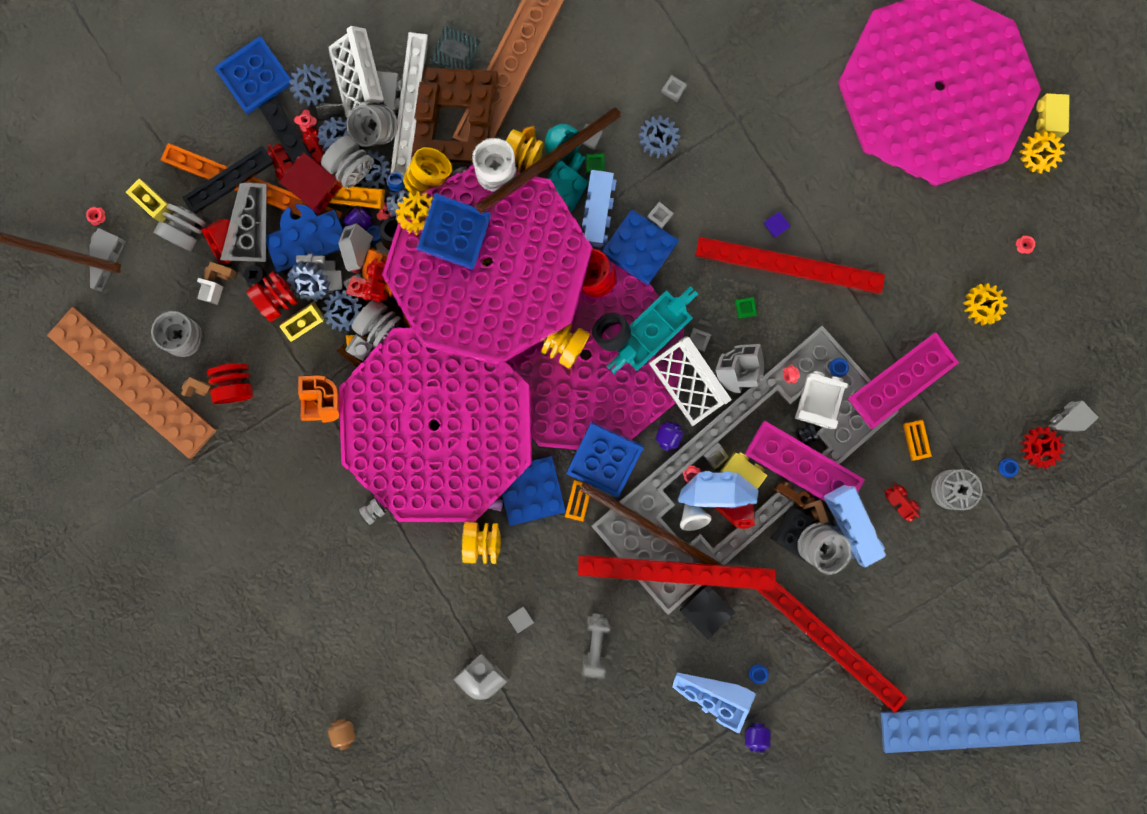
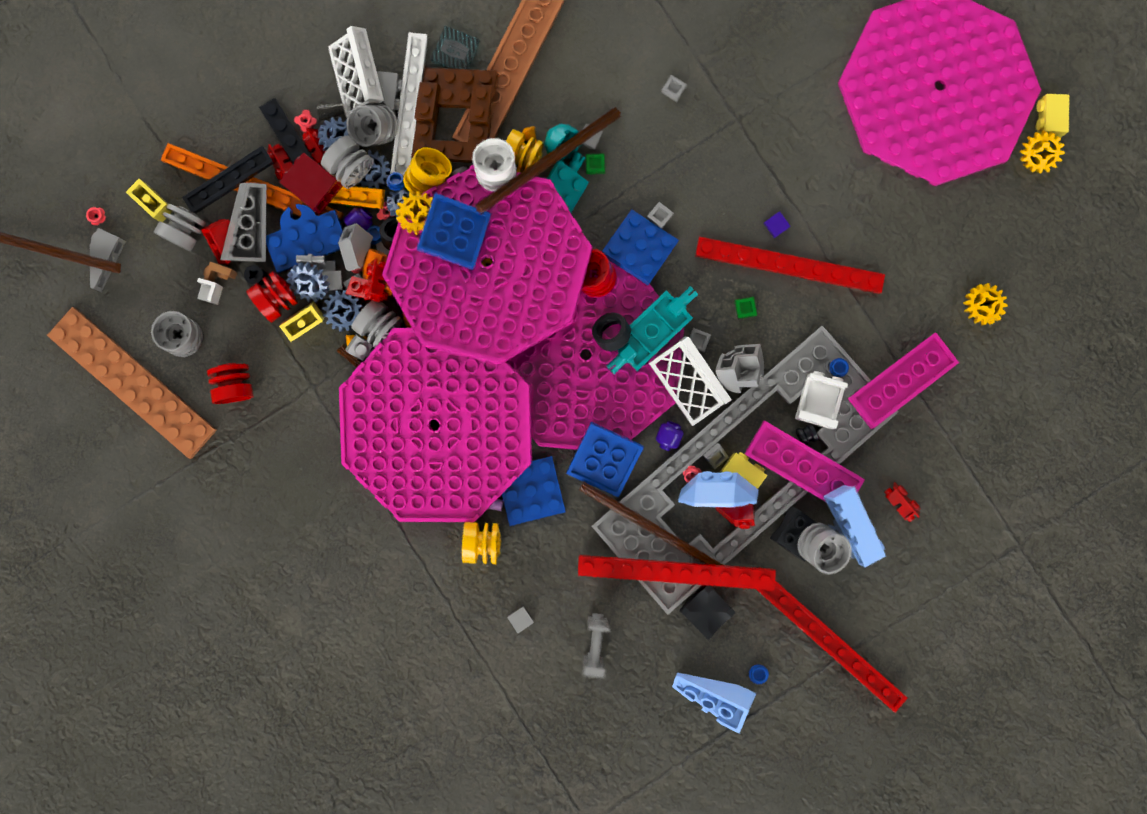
(194, 384): medium nougat bracket -> none
(253, 75): blue plate -> none
(303, 87): sand blue gear -> none
(318, 399): orange brick -> none
(341, 734): medium nougat head -> none
(372, 511): light grey wheel -> none
(481, 678): light grey brick -> none
(567, 344): yellow wheel -> none
(574, 516): light orange tile -> none
(597, 207): light blue wedge -> none
(651, 139): sand blue gear -> none
(694, 518): white hat -> none
(758, 738): dark purple head -> none
(787, 490): reddish brown plate -> none
(791, 374): coral plate -> none
(818, 512): medium nougat bracket -> none
(920, 423): light orange tile -> none
(947, 483): light grey wheel -> none
(980, 726): medium blue plate -> none
(1008, 467): blue plate -> none
(1029, 241): coral plate -> none
(1050, 443): red gear -> none
(1074, 418): light grey slope -> none

